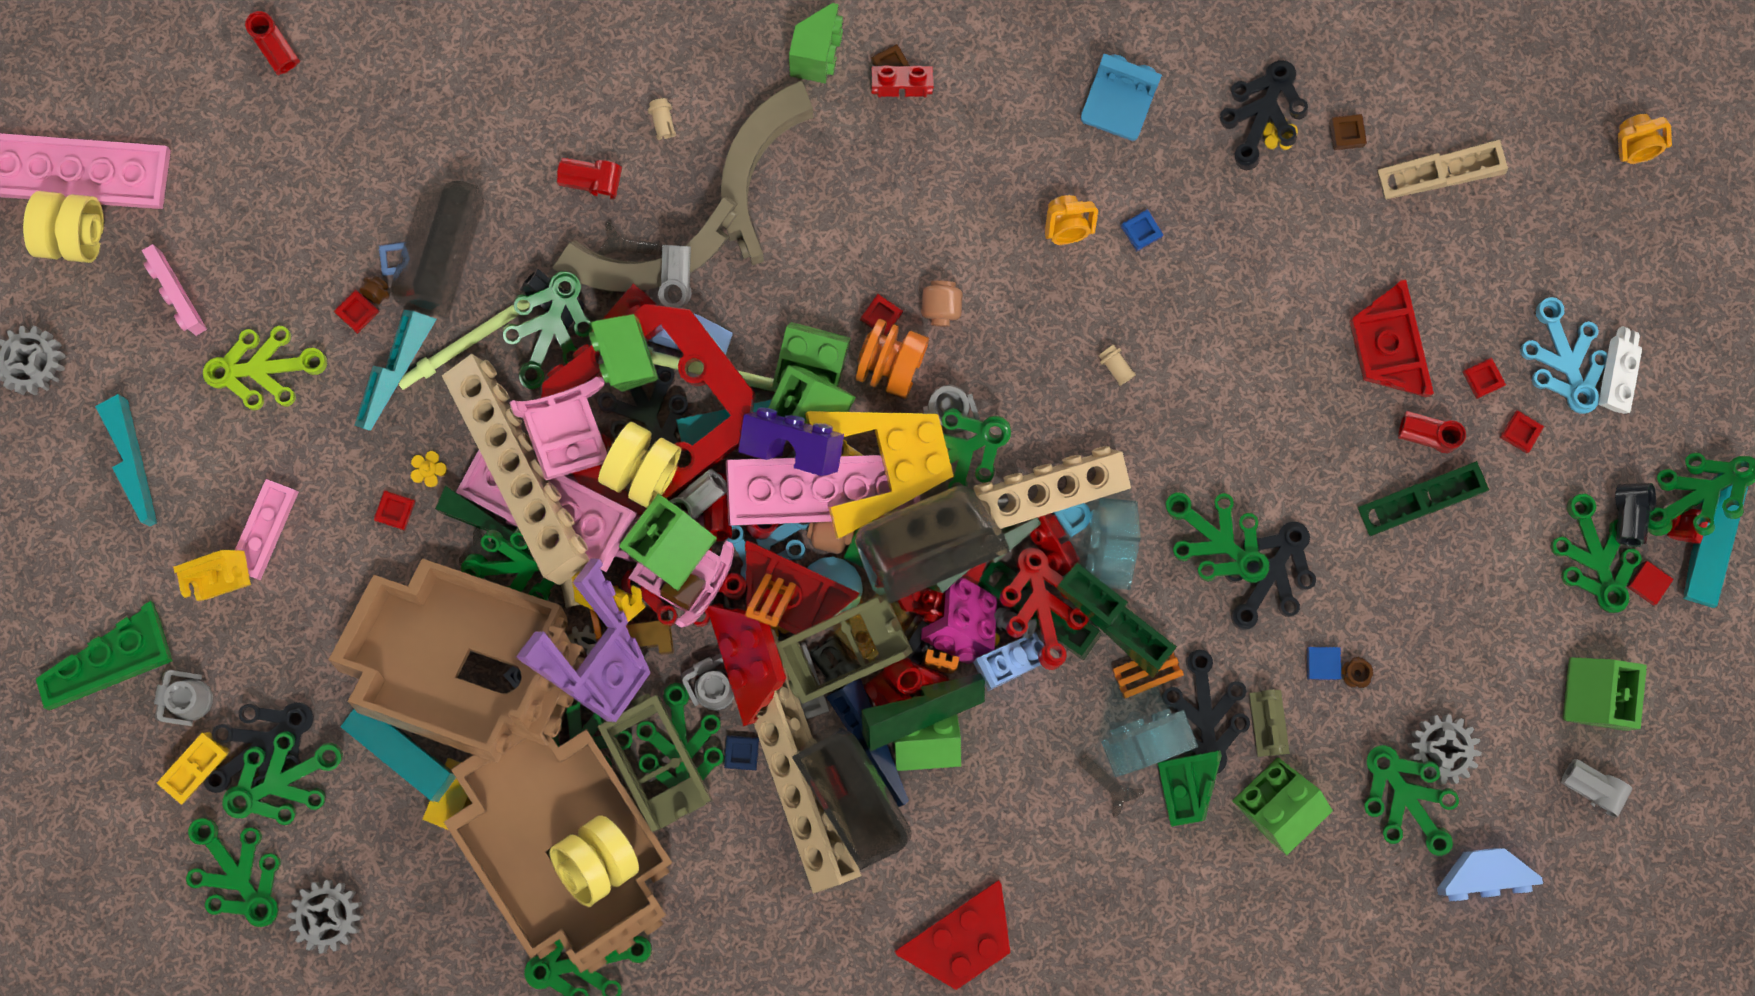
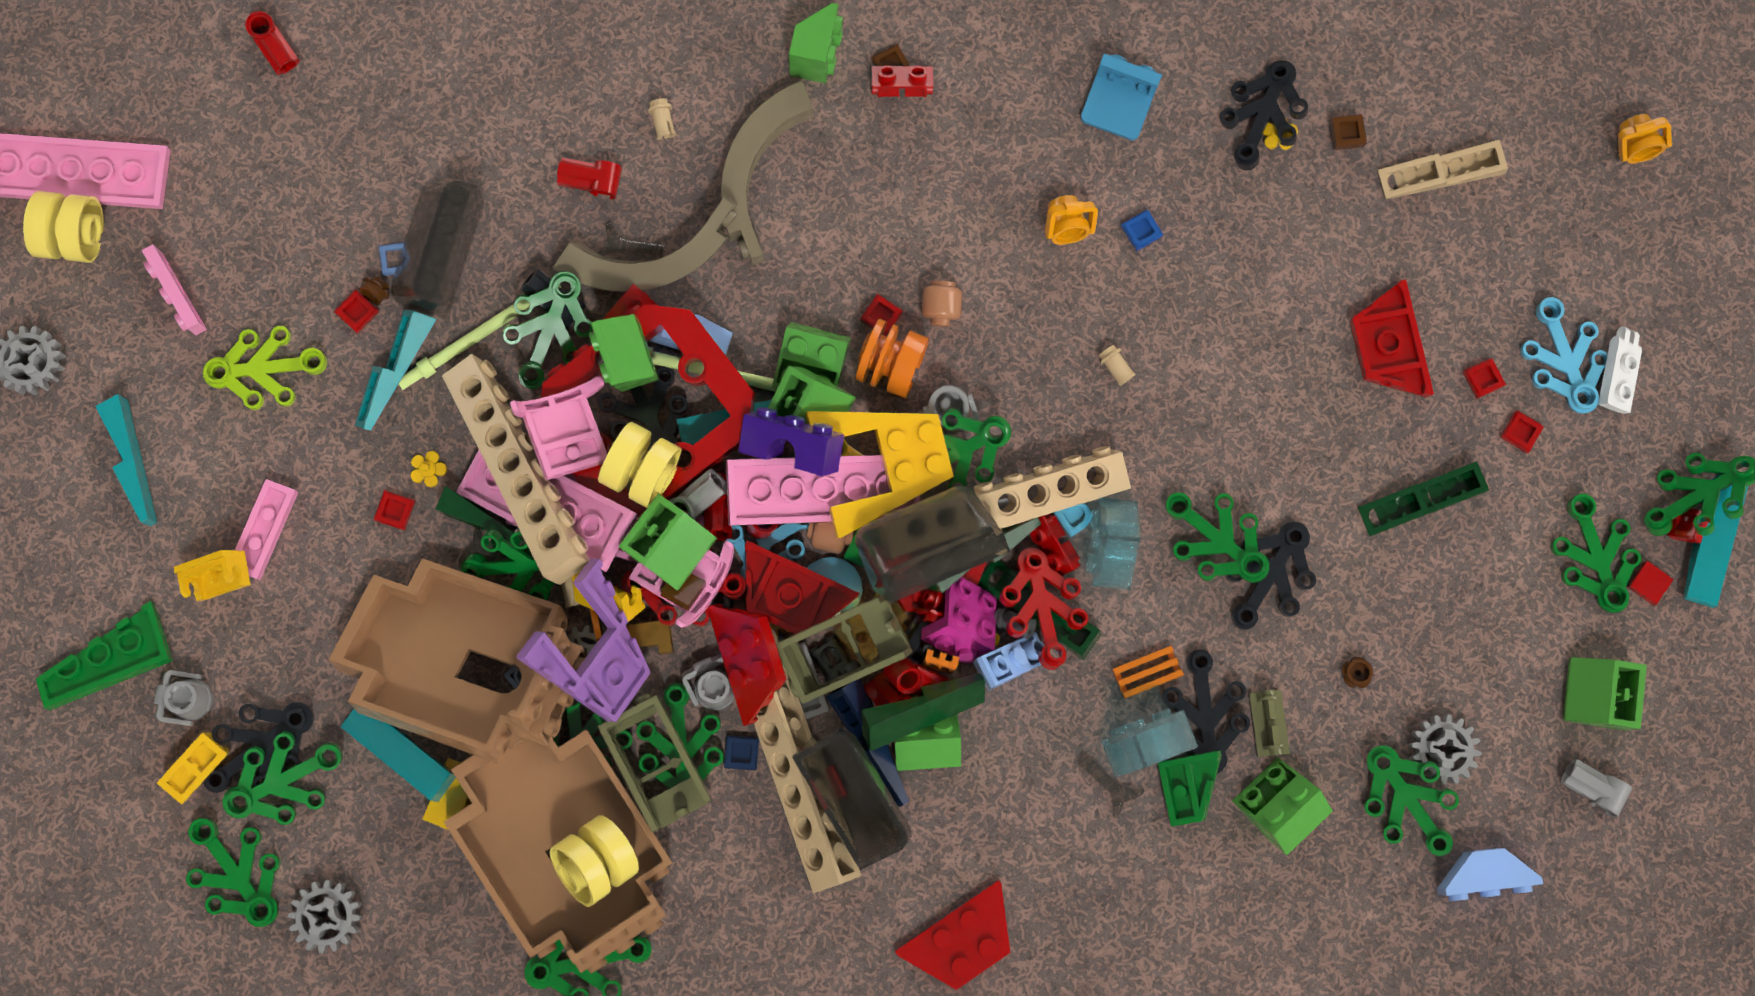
(675, 271): light grey piece -> none
(775, 587): orange tile -> none
(1112, 616): dark green slope -> none
(1323, 663): blue tile -> none
(1428, 432): red piece -> none
(1634, 509): black piece -> none

